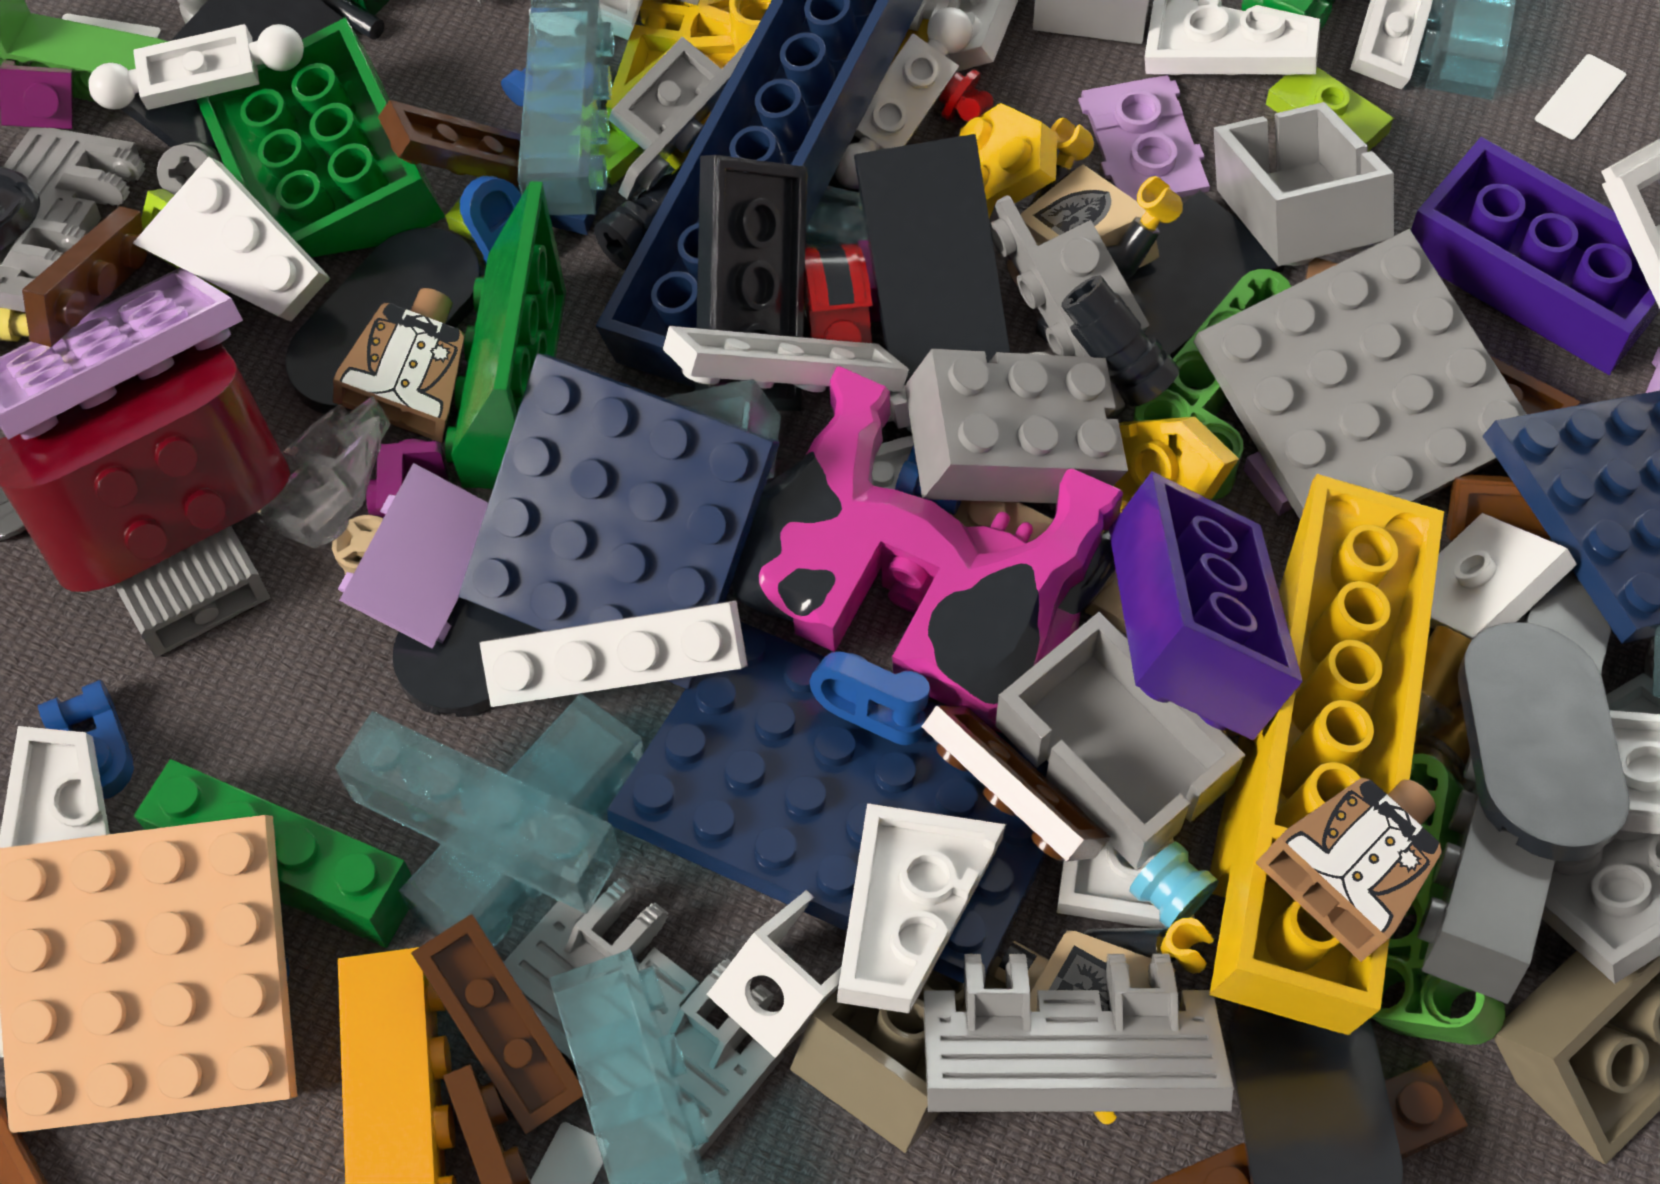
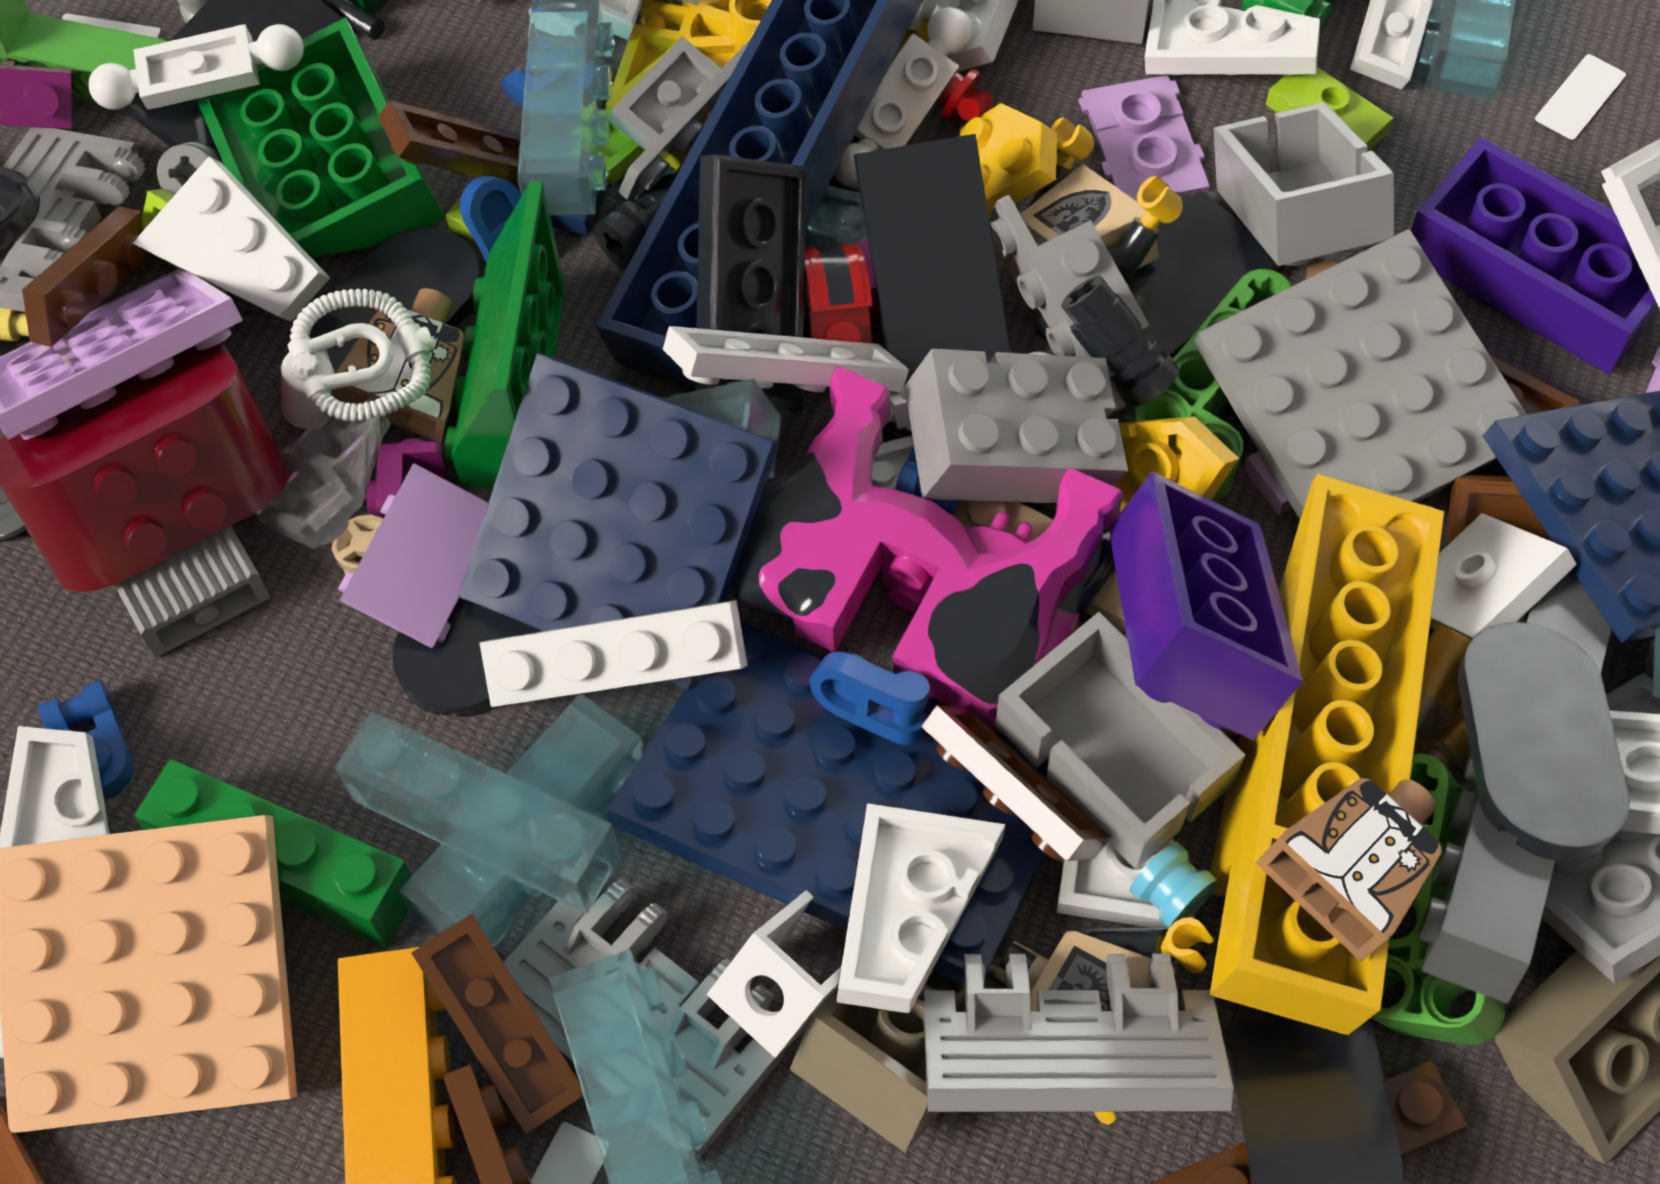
(309, 375): none -> white piece

